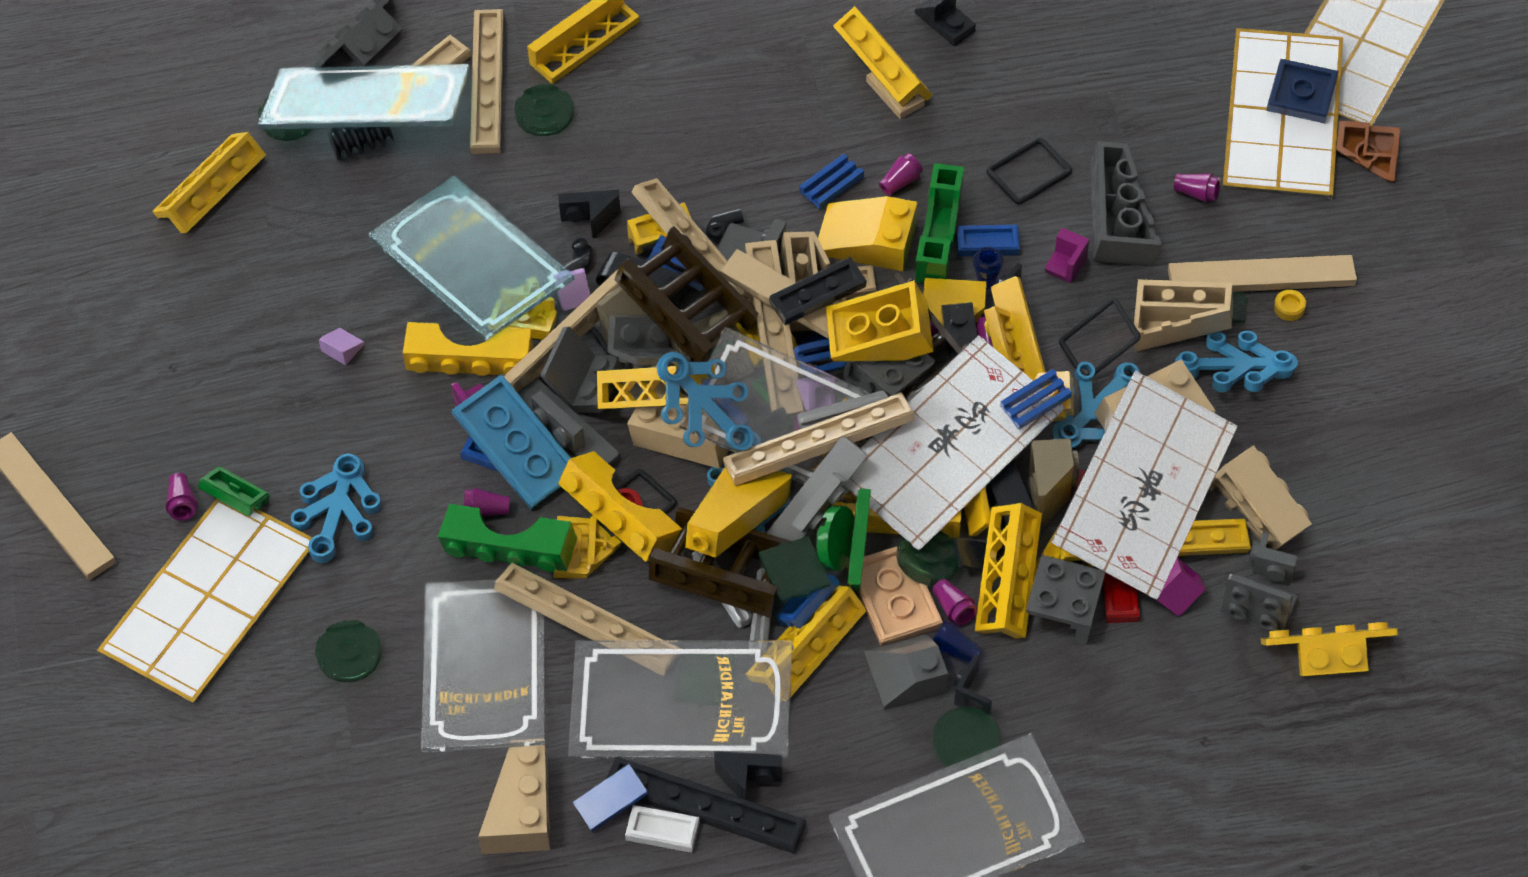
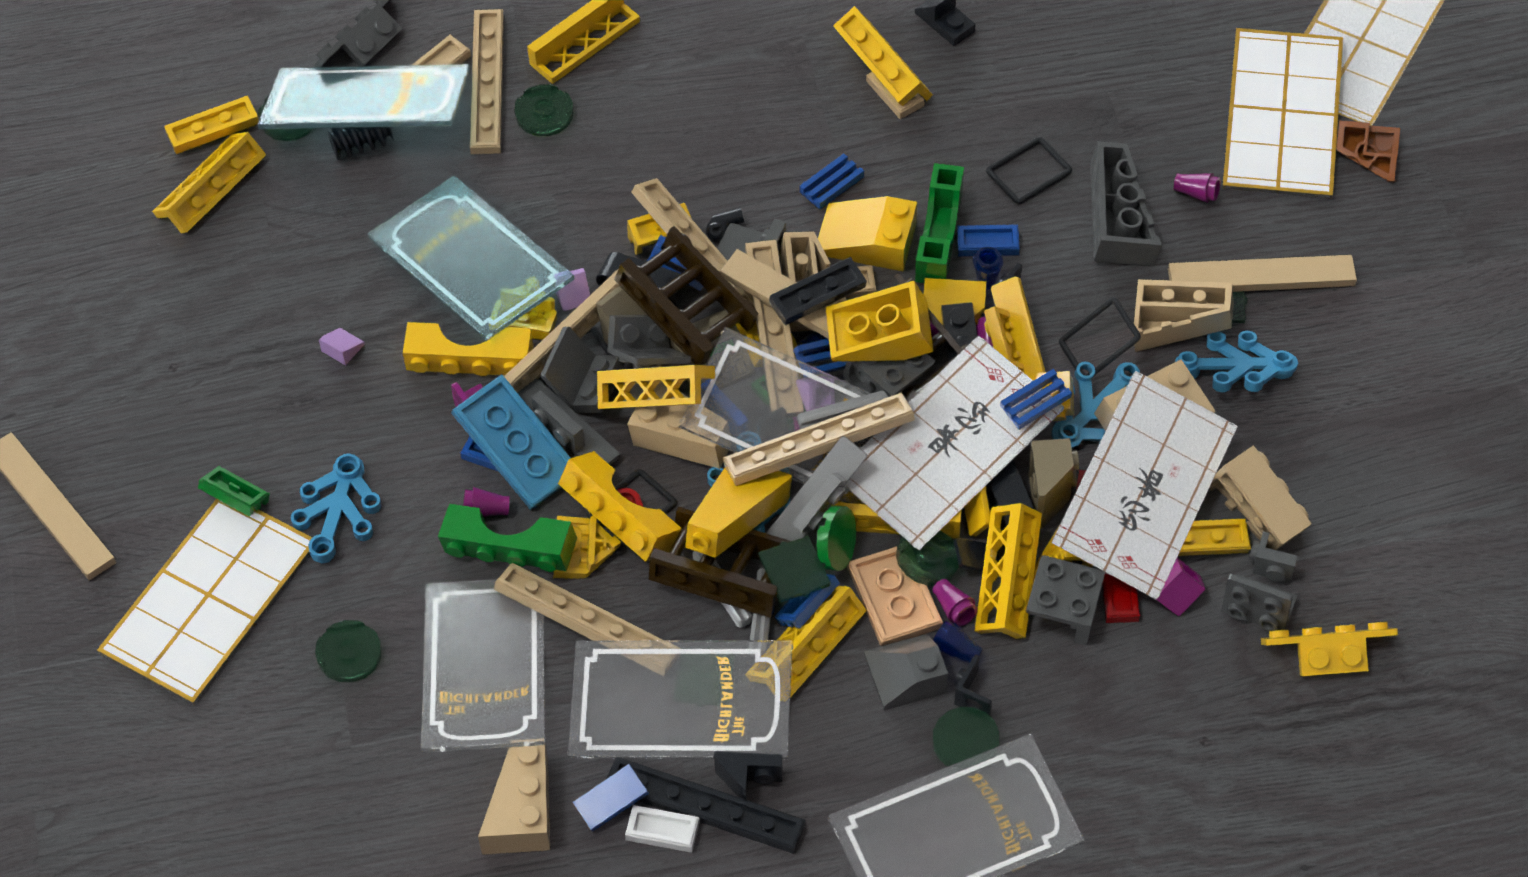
(180, 498): magenta cone -> none
(211, 124): none -> yellow plate
(581, 255): black arm -> none
(596, 206): black slope -> none
(700, 399): dark azure plant -> none
(859, 539): green tile -> none
(902, 173): magenta cone -> none
(1069, 255): magenta panel -> none
(1289, 305): yellow tile -> none
(1302, 90): dark blue tile -> none

